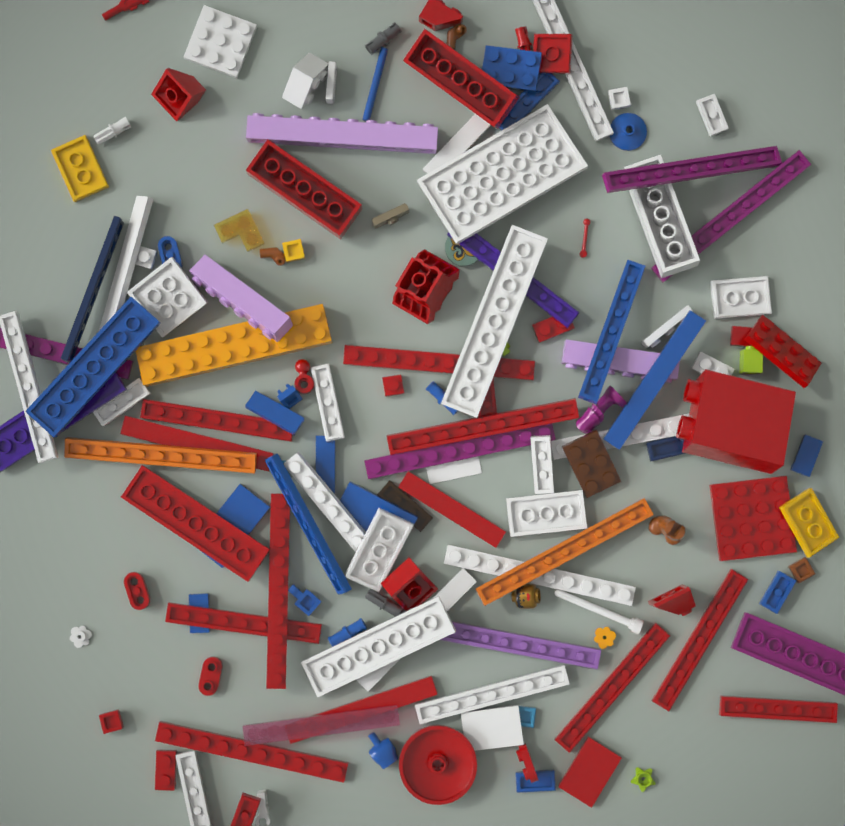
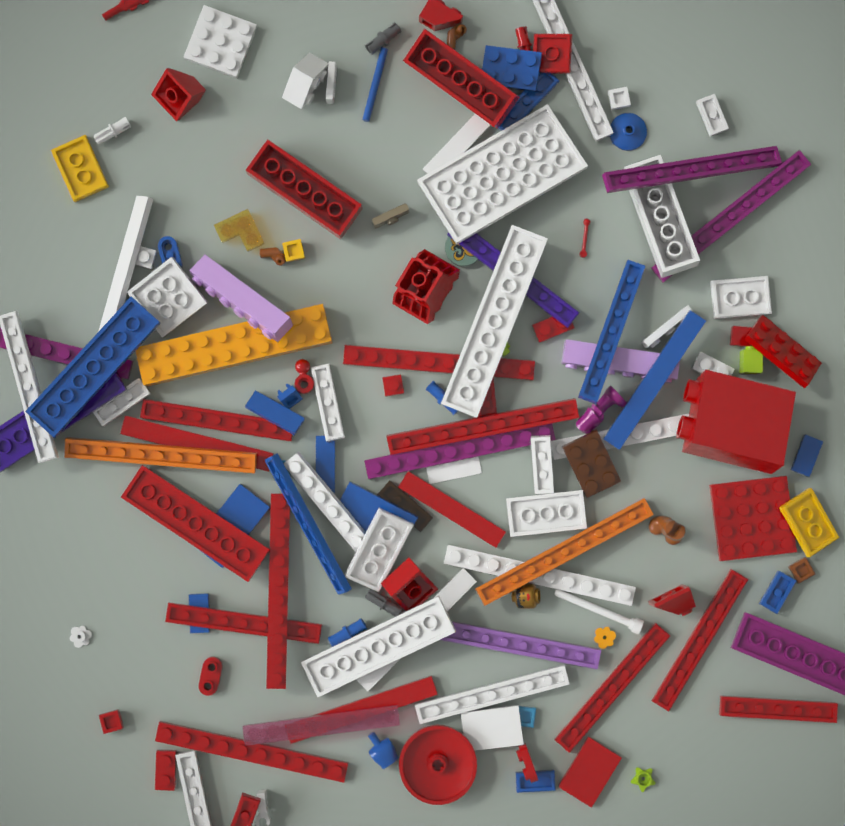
(92, 290): dark blue tile -> none
(135, 591): red plate -> none
(305, 601): blue plate -> none
(342, 134): lavender brick -> none
(665, 448): dark blue tile -> none

